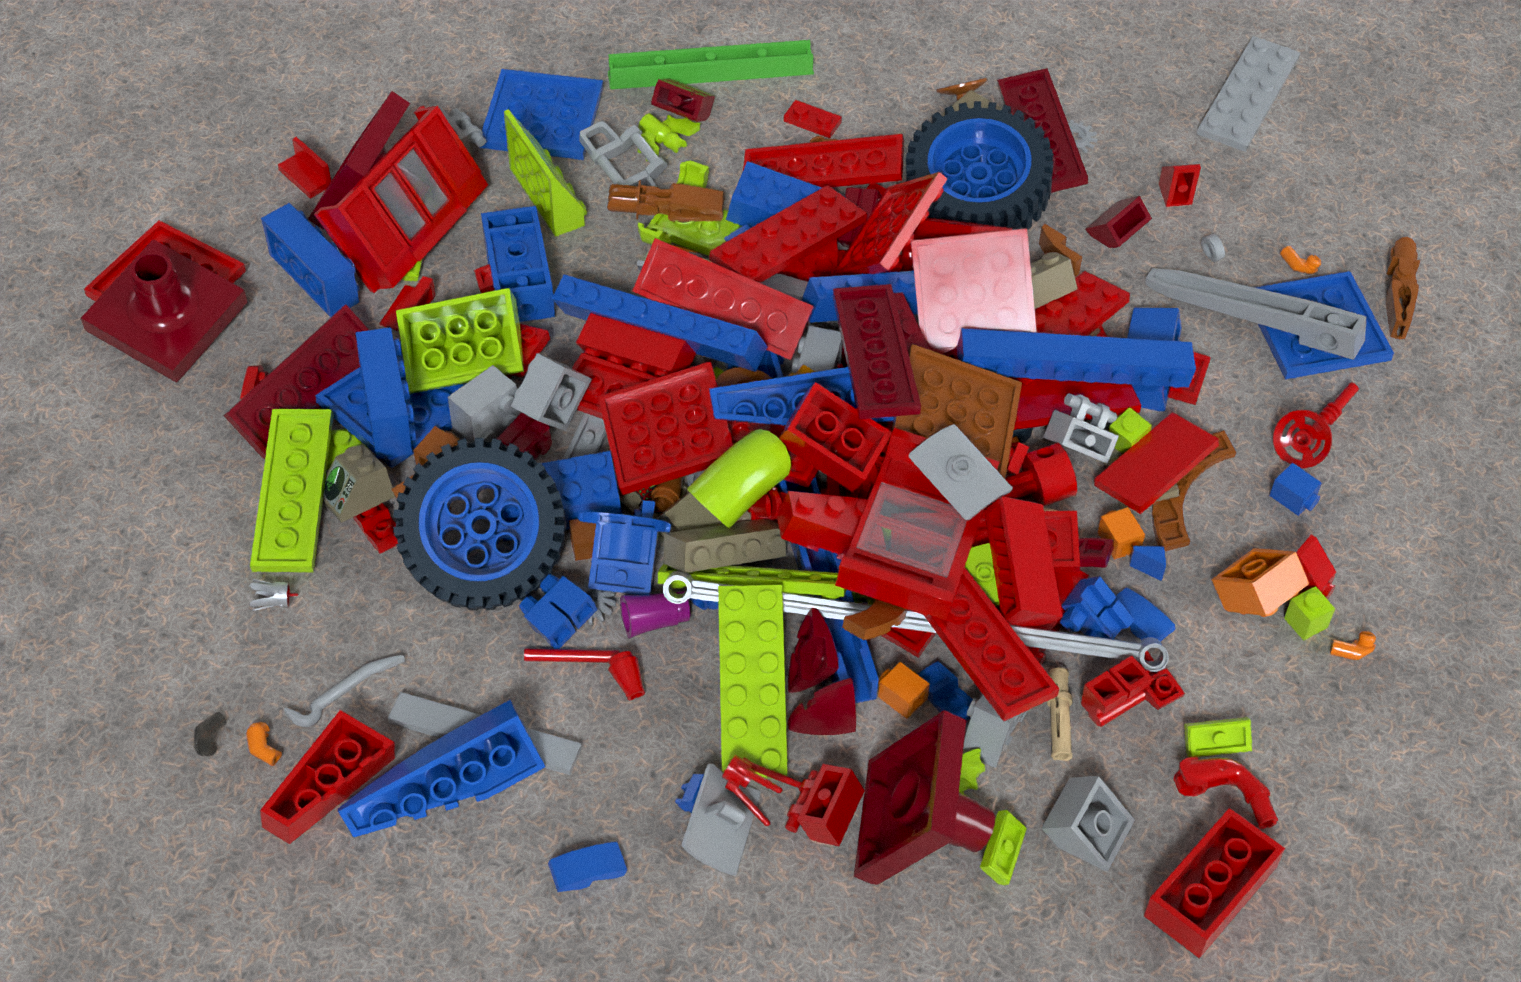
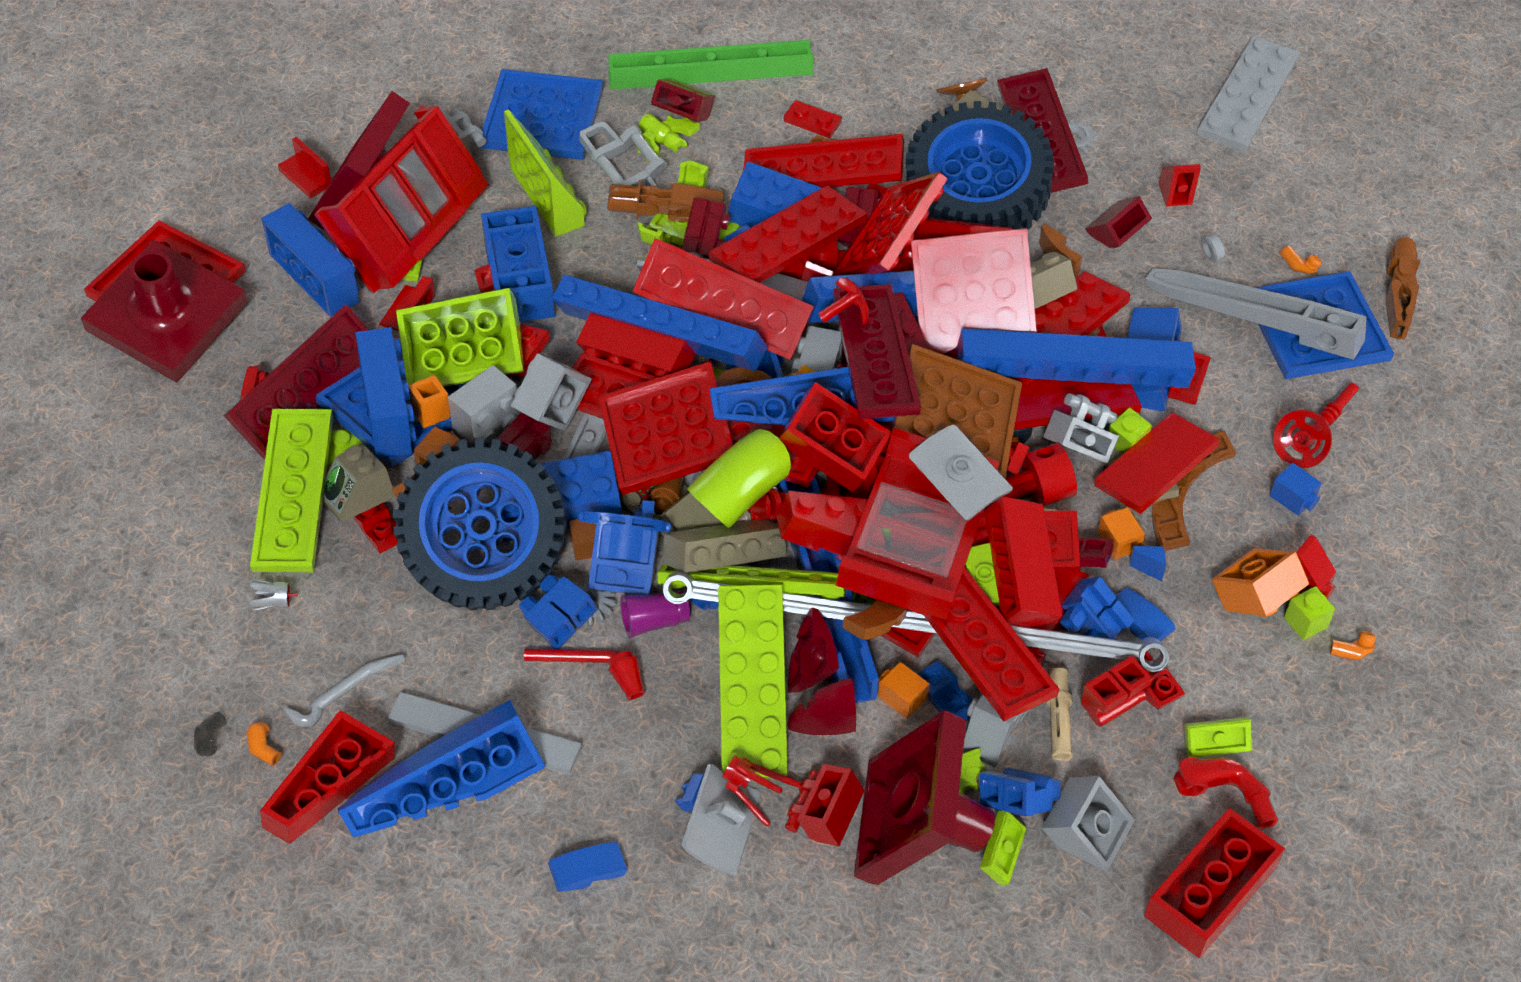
(429, 401): none -> orange brick
(705, 226): none -> dark red brick
(813, 270): none -> slope
(853, 297): none -> red plant
(1018, 791): none -> blue hips

